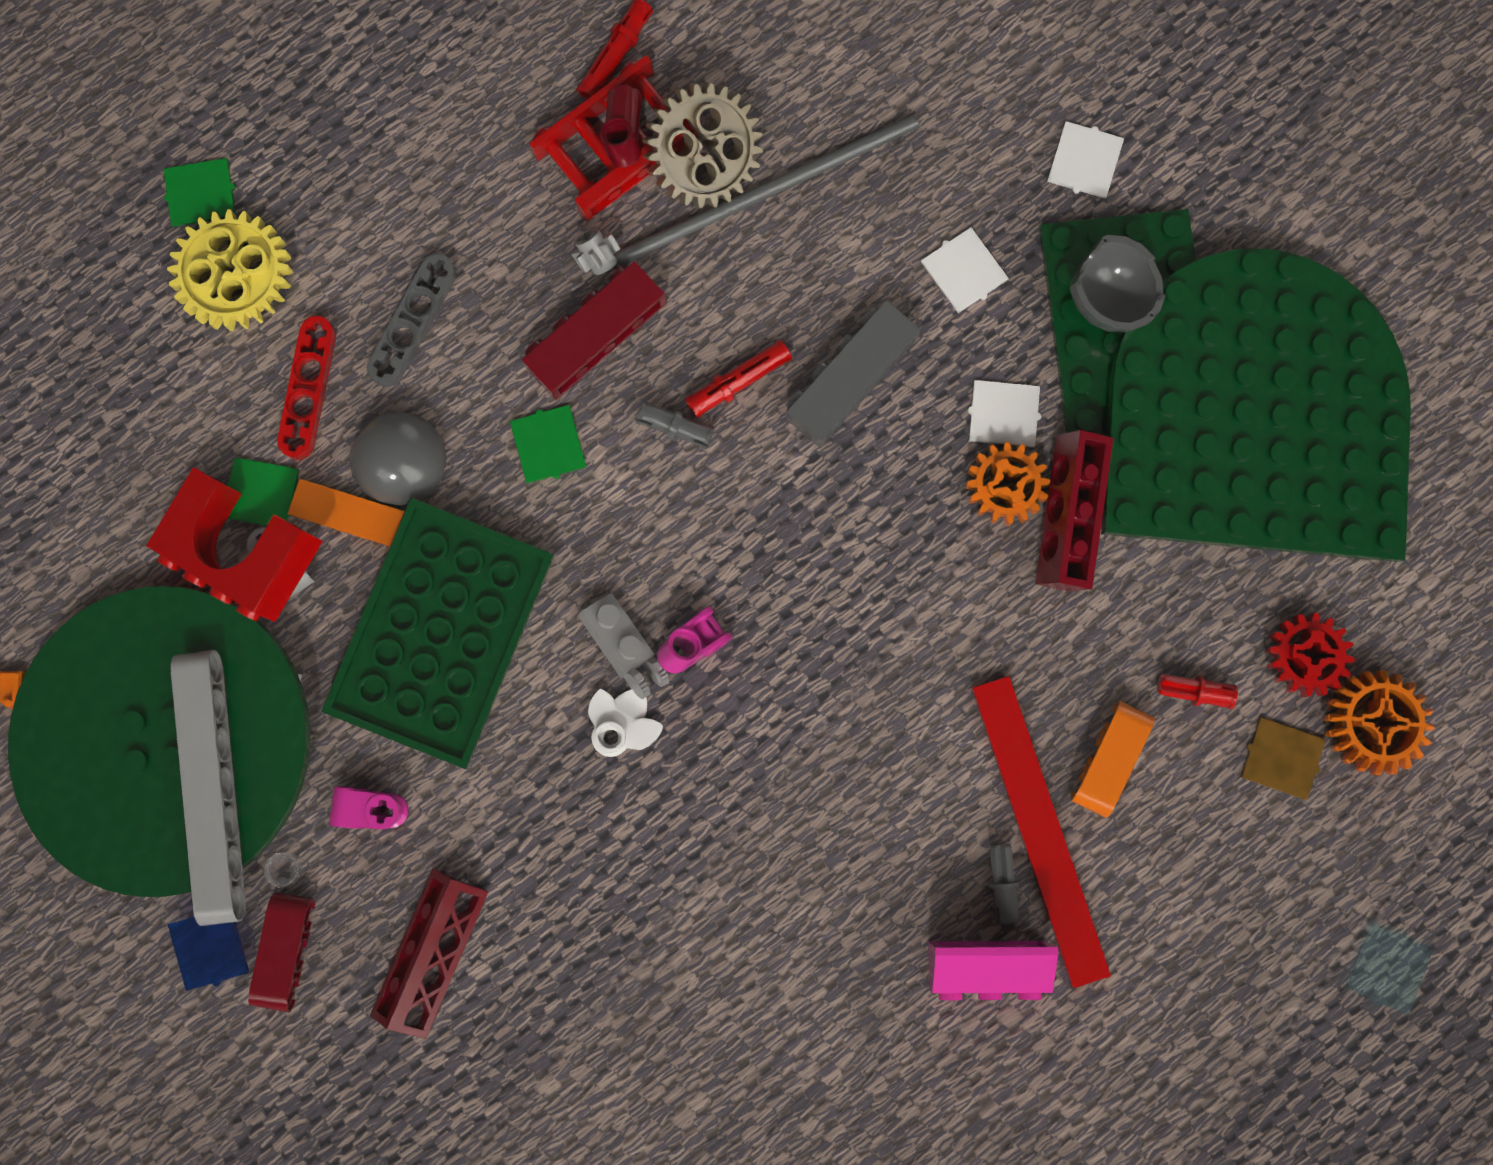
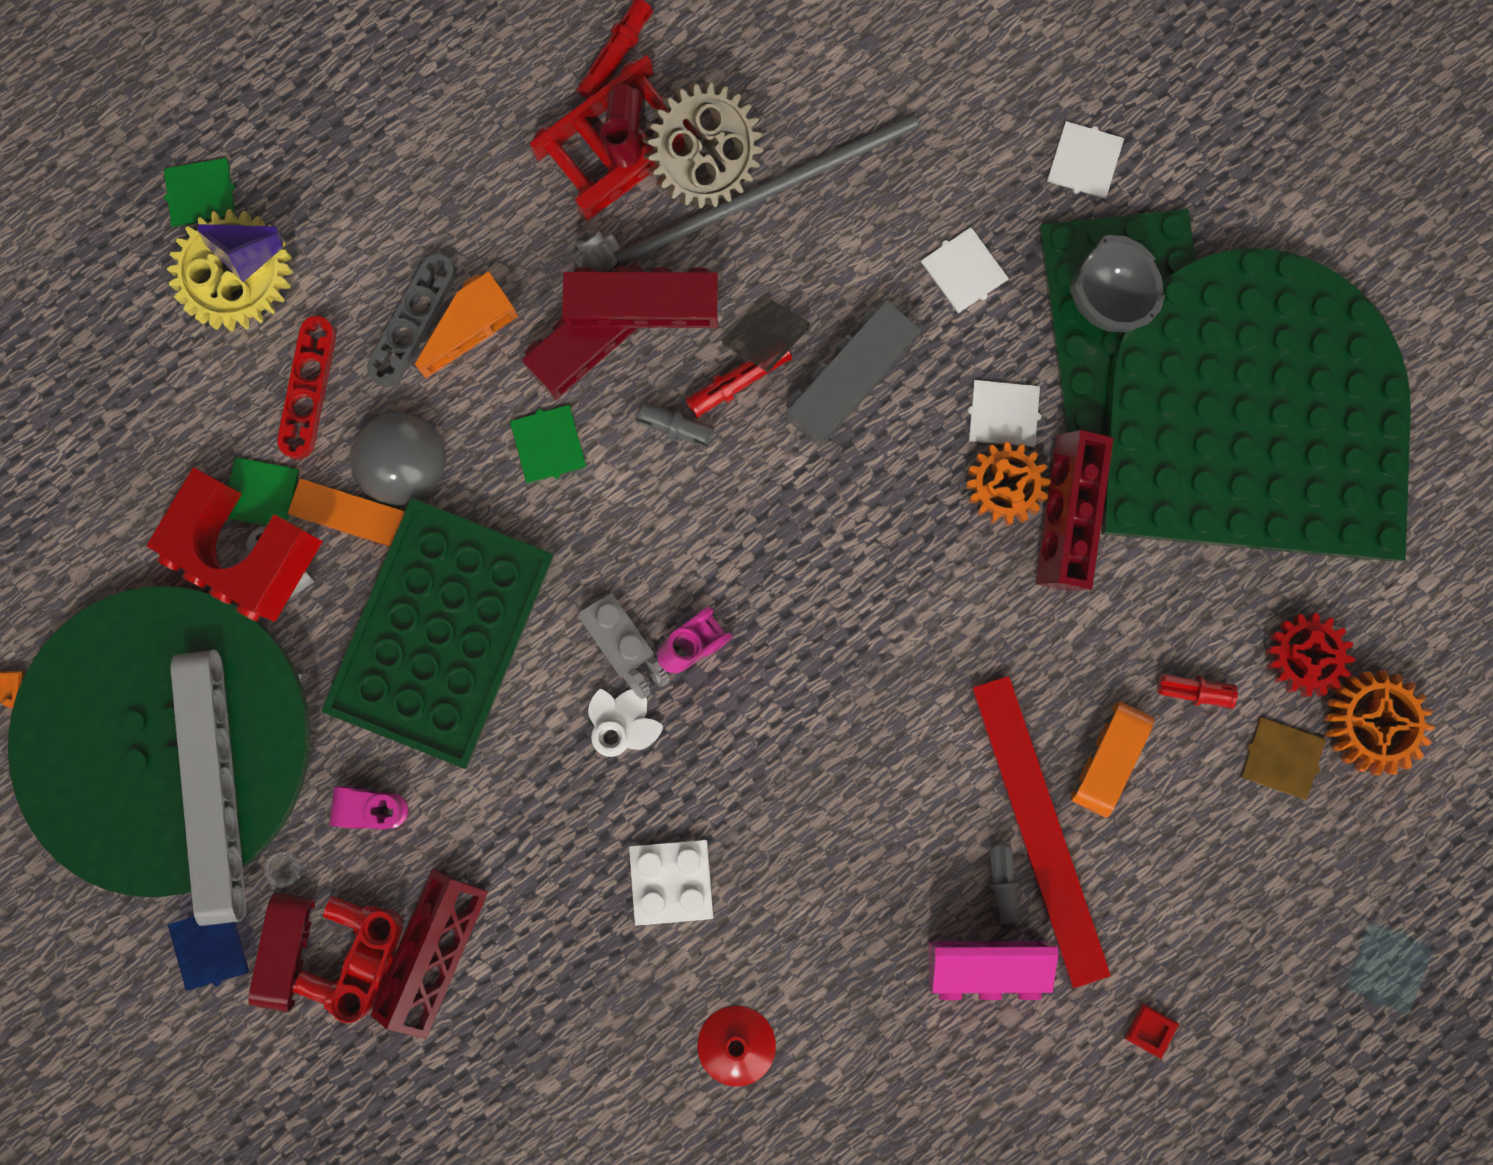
(242, 247): none -> dark purple slope
(364, 965): none -> red piece
(471, 317): none -> orange slope
(640, 298): none -> dark red brick
(671, 882): none -> white plate
(741, 1025): none -> red dish
(766, 333): none -> clear smoke piece
(1151, 1031): none -> red tile

